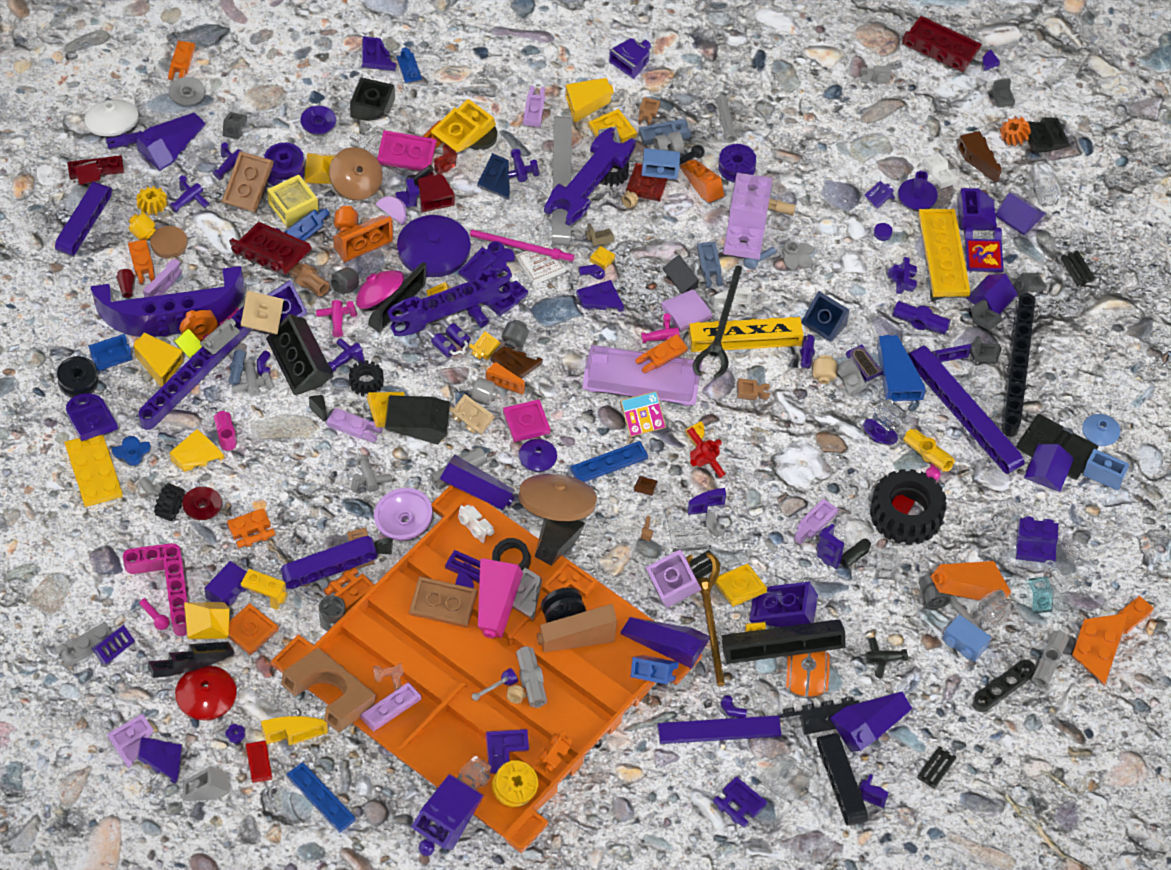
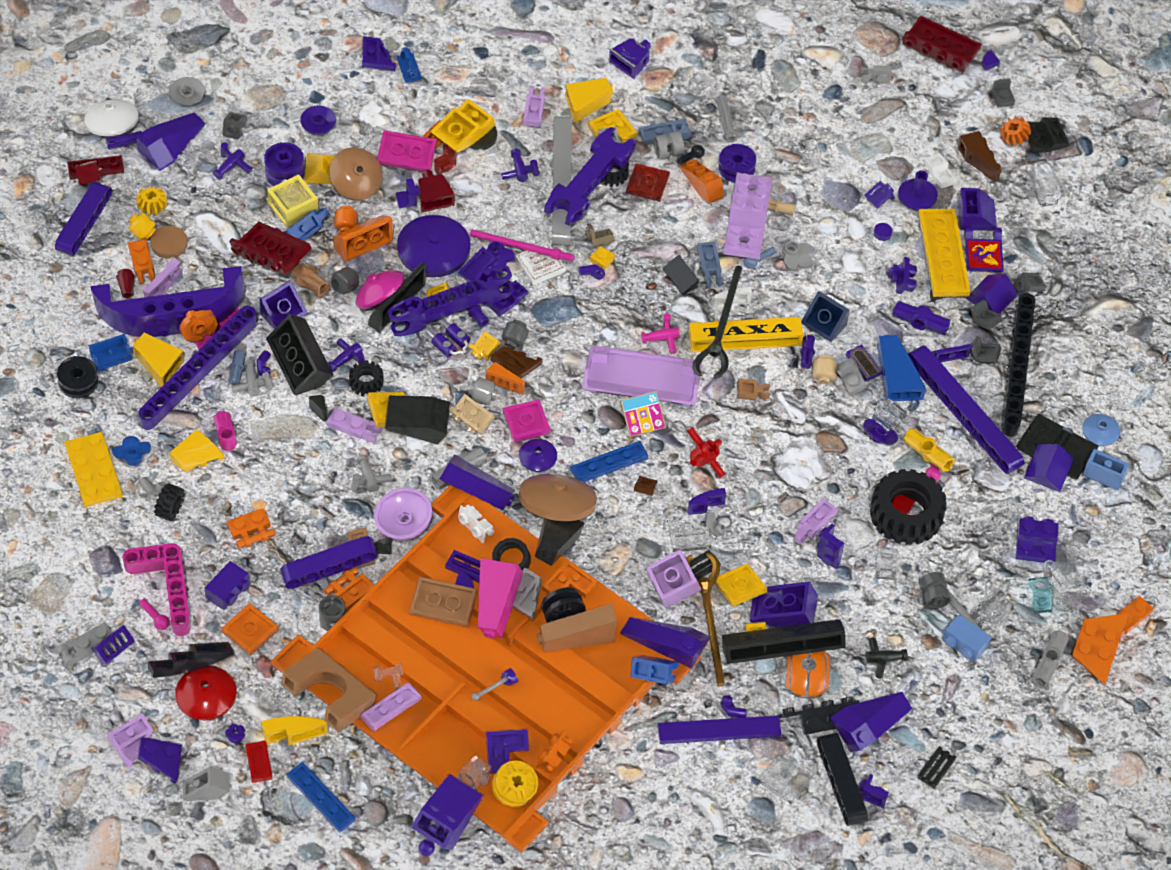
(90, 418): dark purple tile -> none
(181, 59): orange hinge -> none
(188, 343): neon yellow panel -> none
(189, 194): dark purple piece -> none
(199, 497): dark red dish -> none
(207, 620): yellow slope -> none
(220, 336): light grey hinge -> none
(247, 181): medium nougat tile -> none
(261, 312): tan piece -> none
(267, 586): yellow bracket -> none
(337, 312): dark pink piece -> none
(371, 99): pearl dark grey slope -> none
(393, 207): lavender tile -> none
(423, 173): black bar -> none
(496, 176): dark blue wing -> none
(515, 694): tan plate -> none
(531, 677): light grey piece -> none
(600, 296): dark purple wing -> none
(629, 199): tan plate -> none
(646, 532): medium nougat hand -> none
(648, 110): medium nougat plate -> none
(660, 163): medium blue brick -> none
(662, 353): orange hinge -> none
(686, 309): lavender slope -> none
(699, 428): yellow tile -> none
(744, 798): dark purple plate -> none
(855, 553): pearl dark grey bar -> none
(969, 579): orange slope -> none
(1006, 687): pearl dark grey beam -> none
(1019, 213): dark purple slope -> none
(1080, 266): pearl dark grey tile -> none

